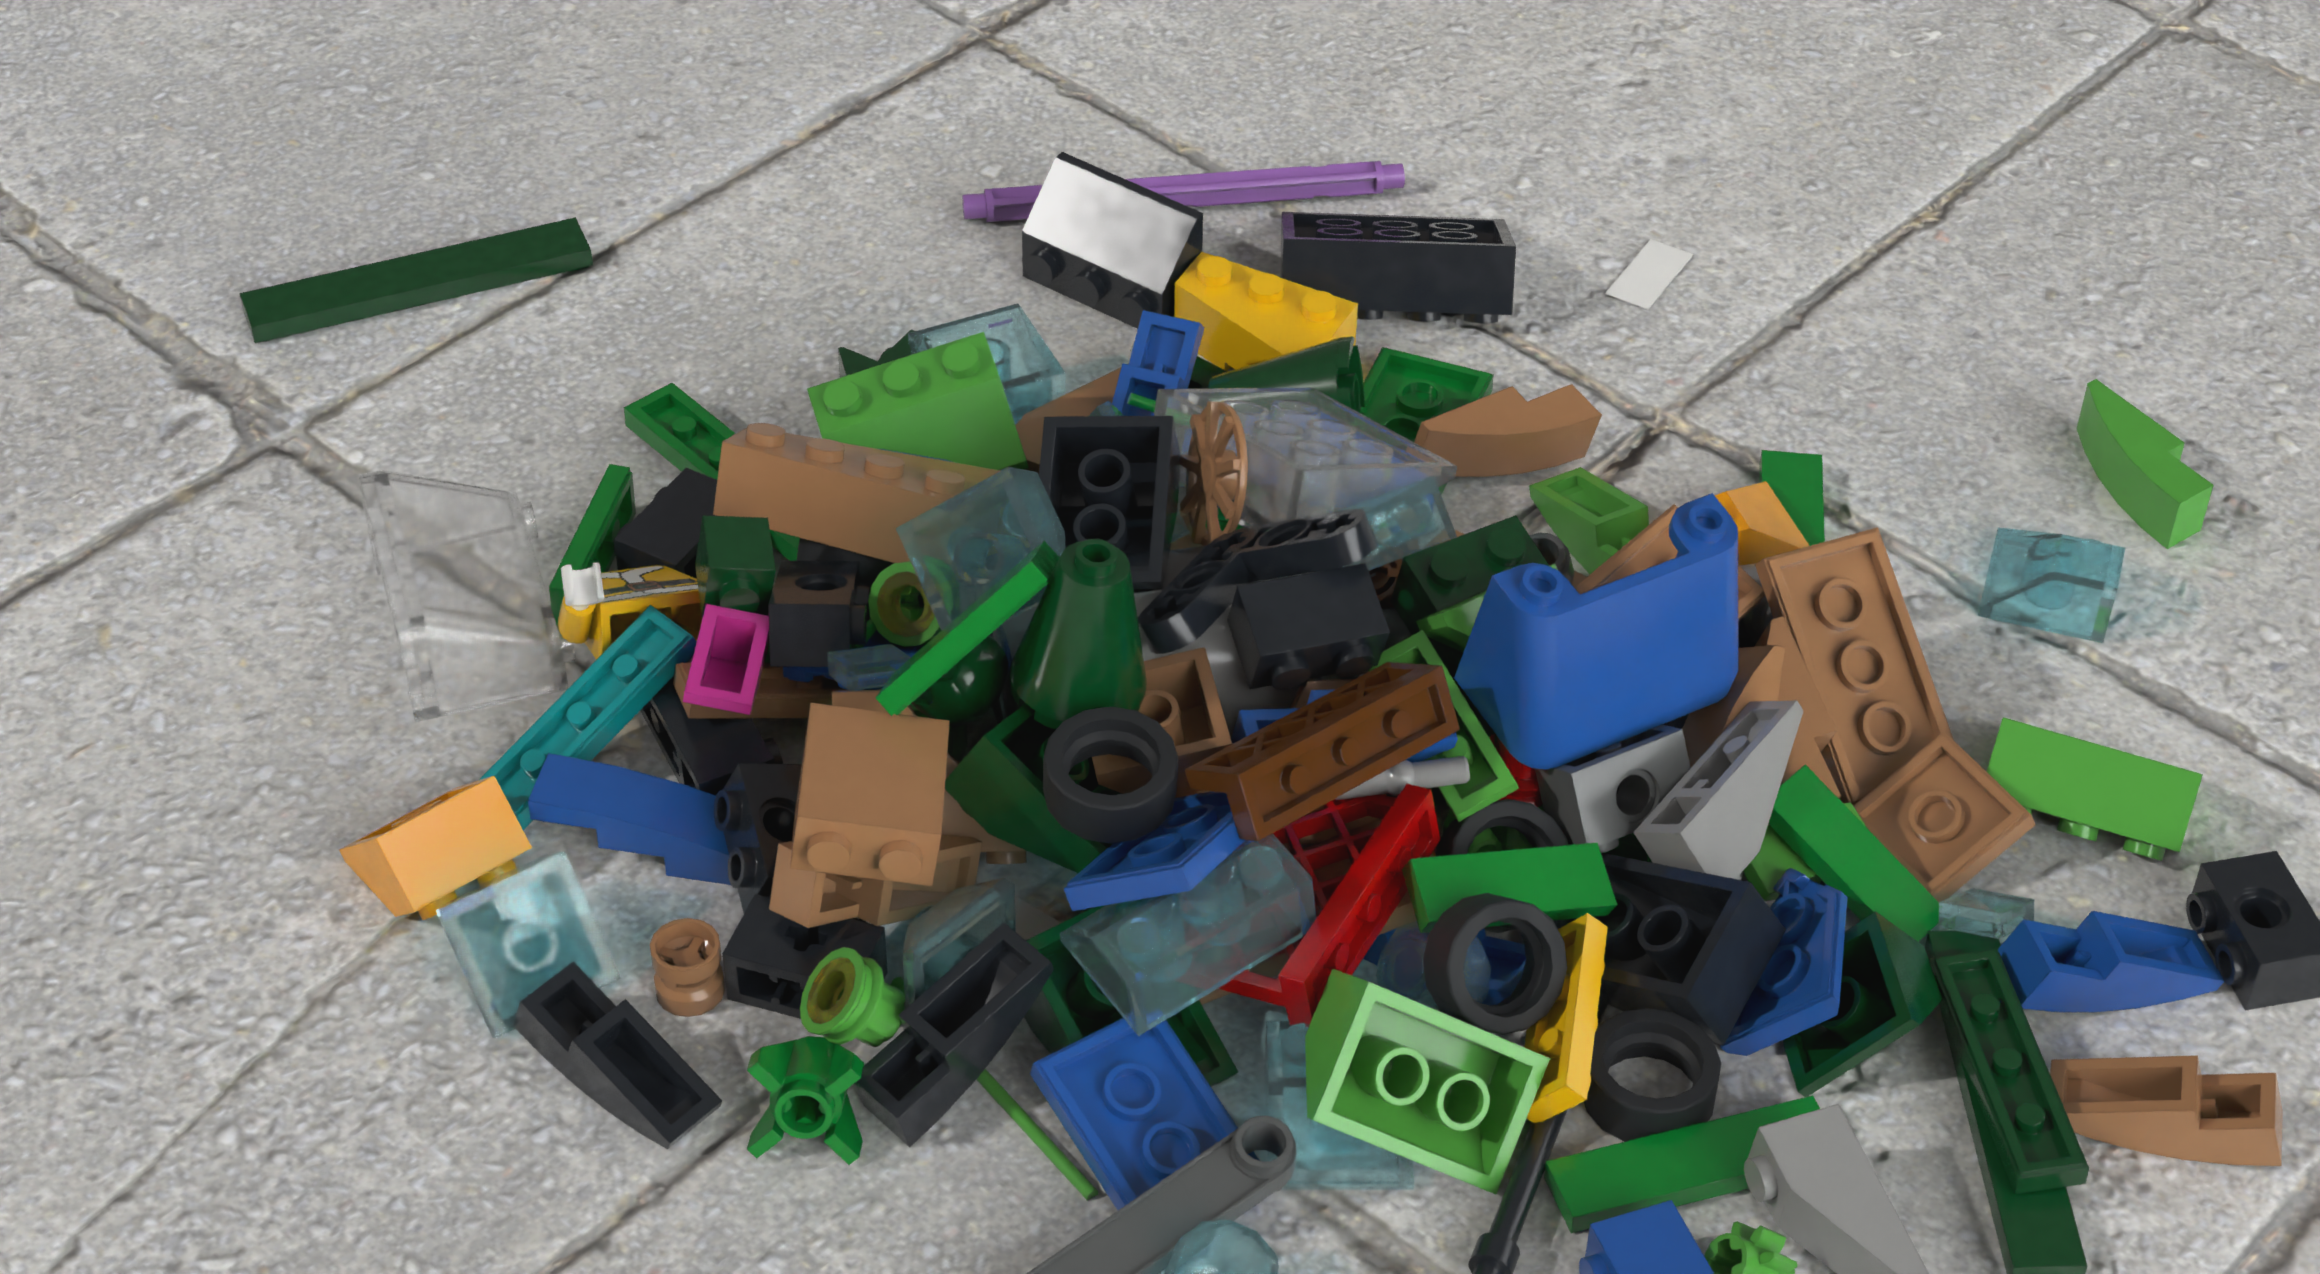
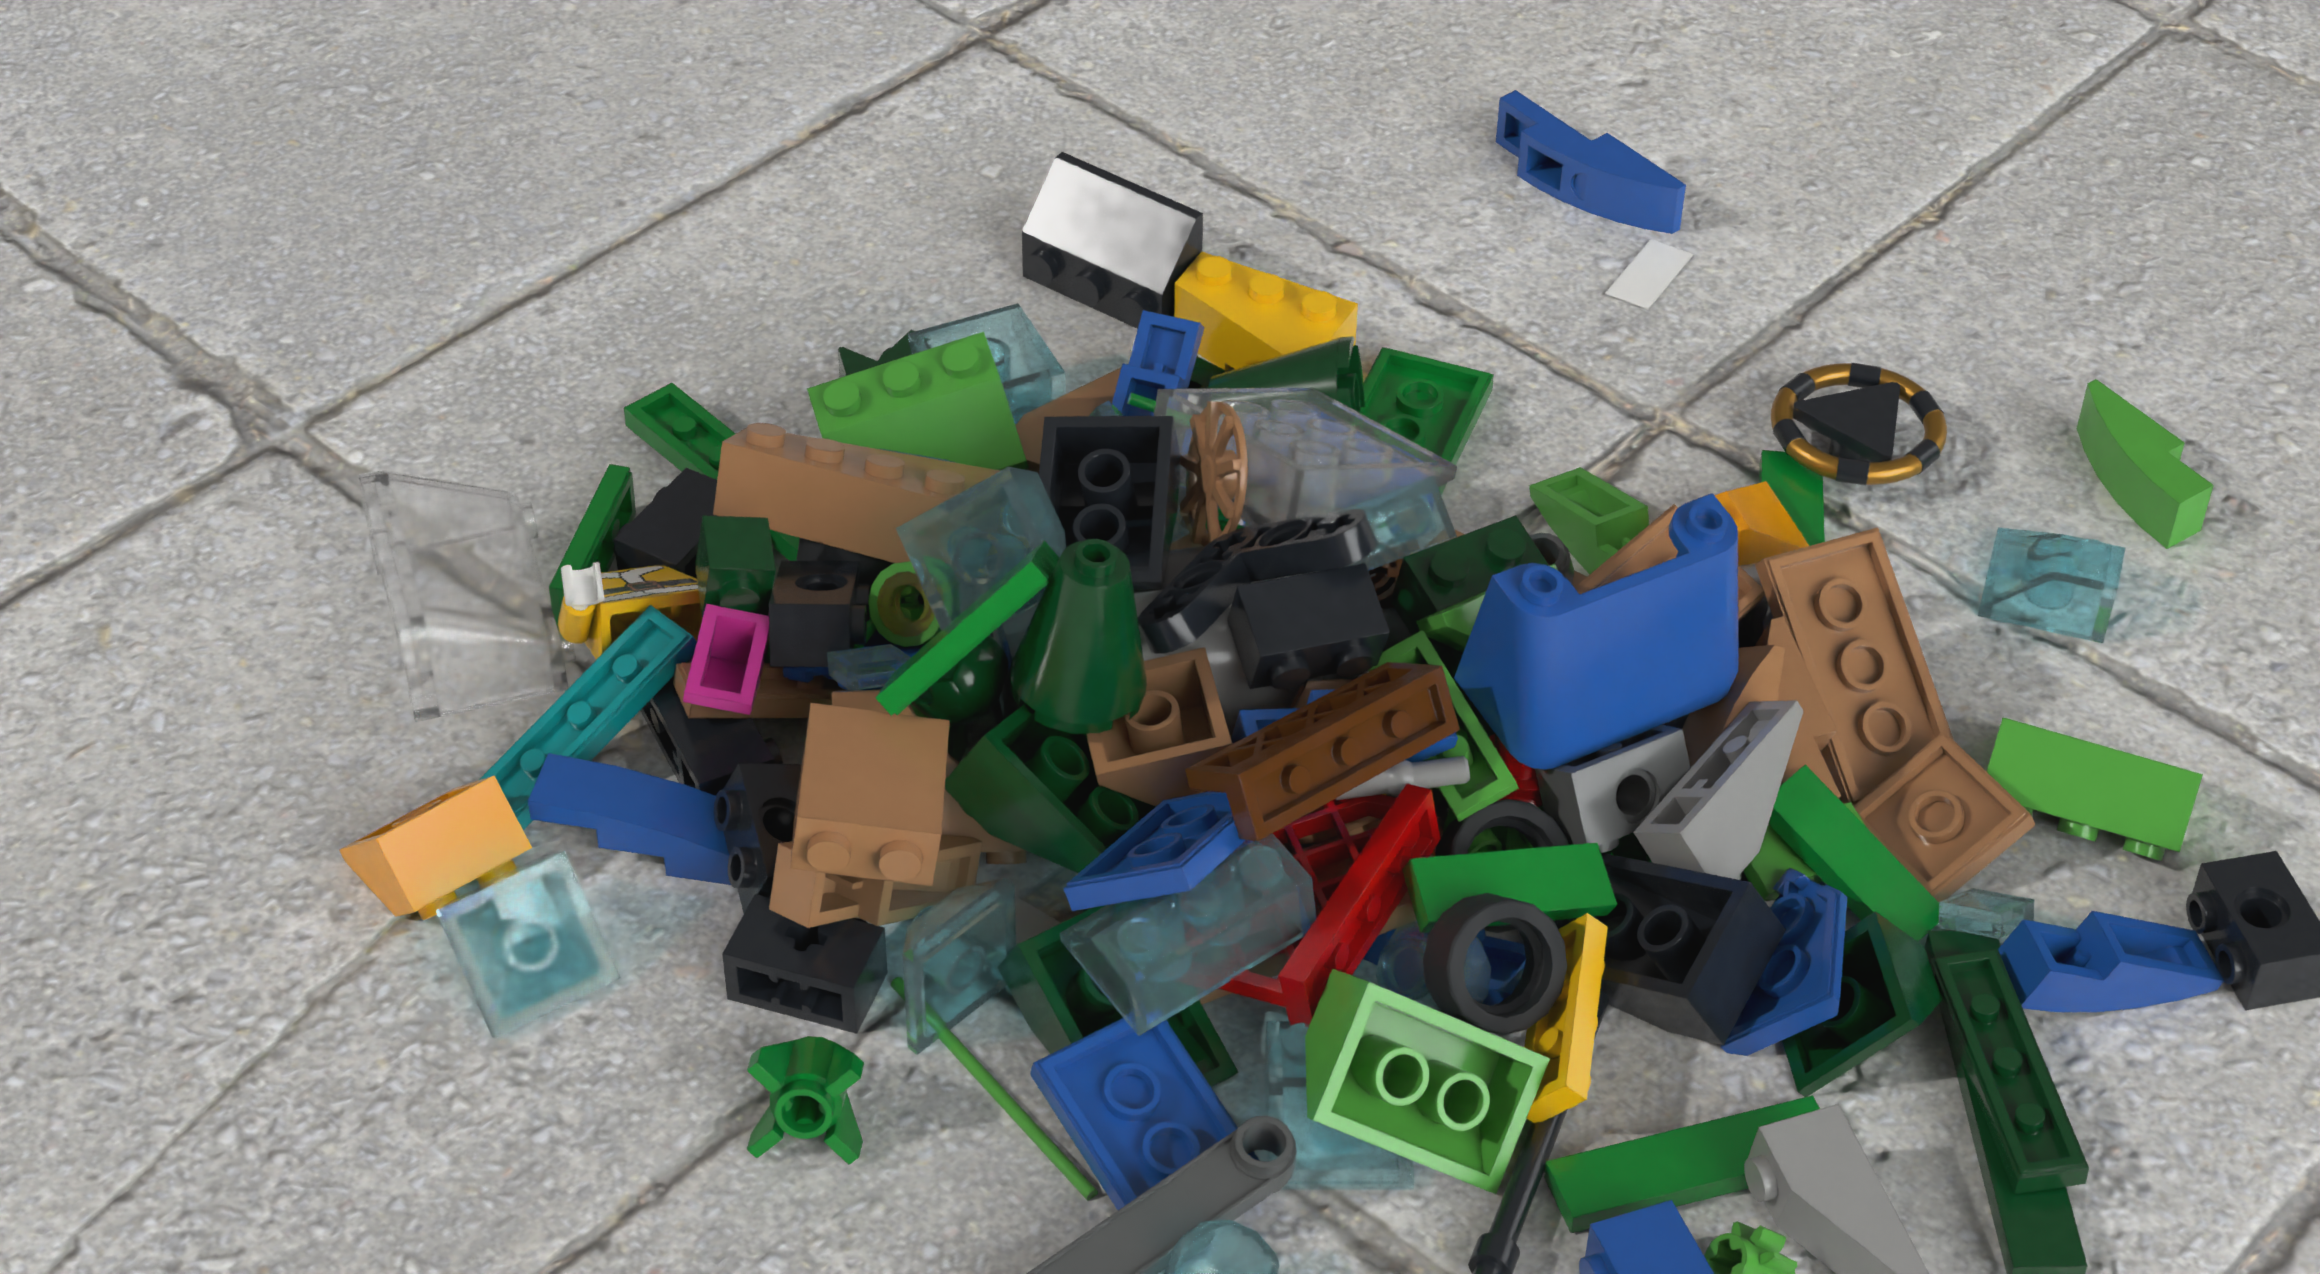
(415, 280): dark green tile -> none
(614, 1057): black slope -> none
(687, 967): medium nougat wheel -> none
(851, 1000): bright green piece -> none
(953, 1033): black slope -> none
(1114, 733): black tyre -> none
(1216, 188): medium lavender piece -> none
(1403, 263): black slope -> none
(1511, 435): medium nougat slope -> none
(1588, 174): none -> blue slope
(1661, 1037): black tyre -> none
(1857, 423): none -> black piece
(2173, 1109): medium nougat slope -> none

